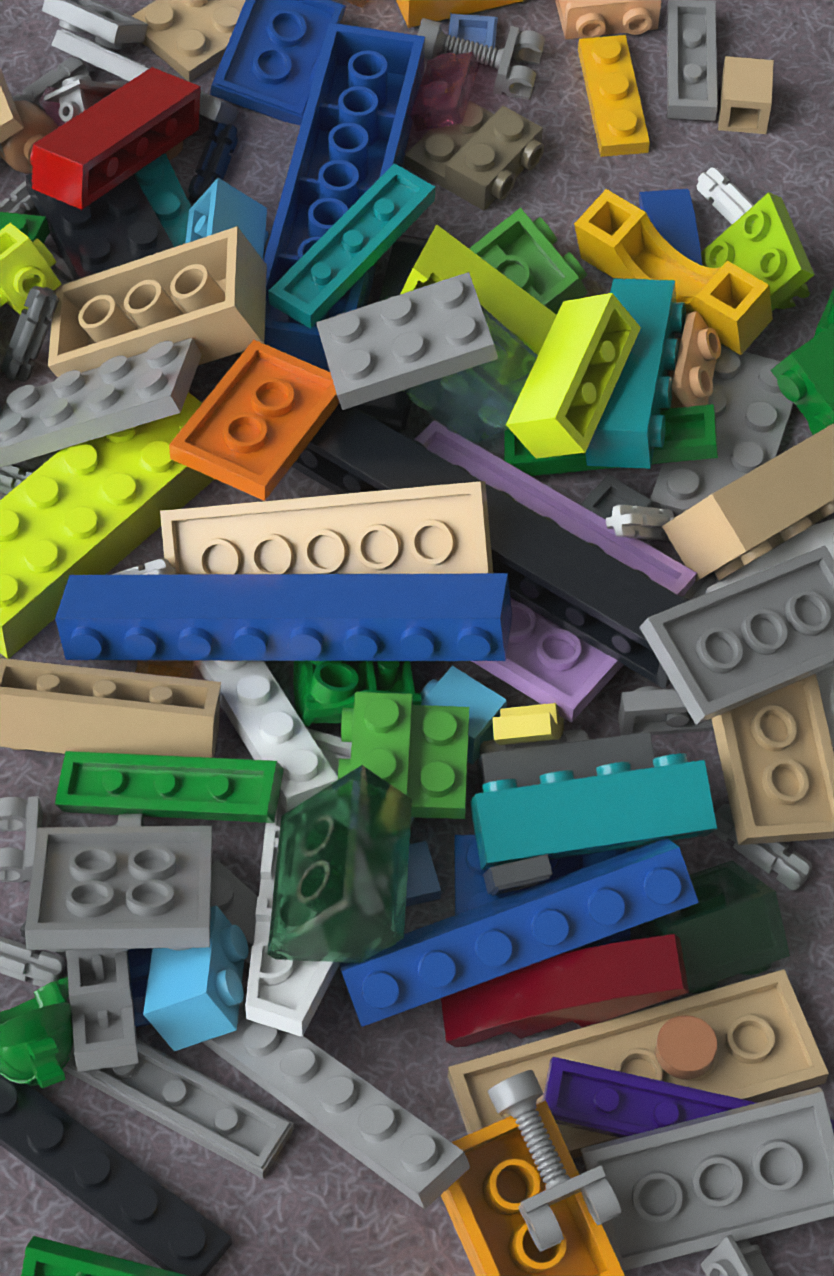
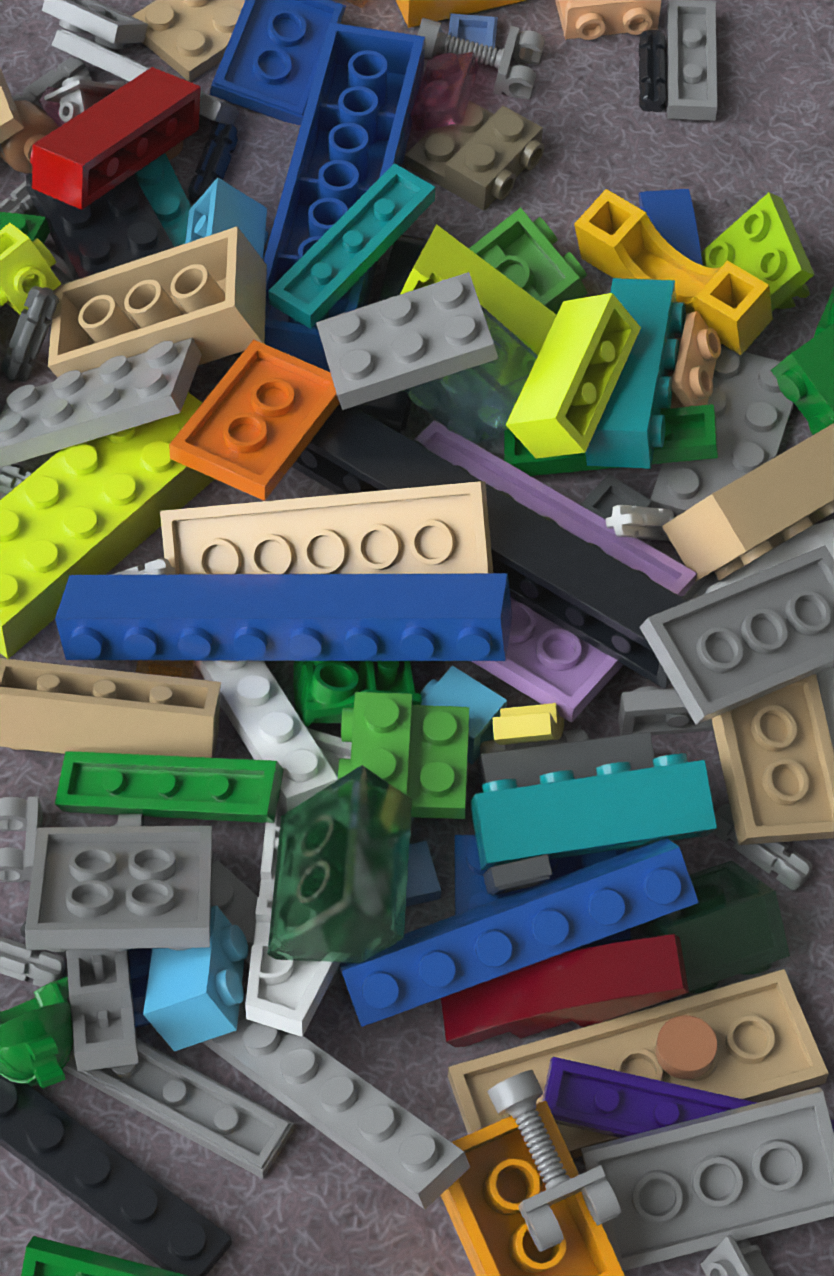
(613, 96): yellow plate -> none
(652, 71): none -> black axle
(727, 198): white axle -> none
(745, 95): tan brick -> none

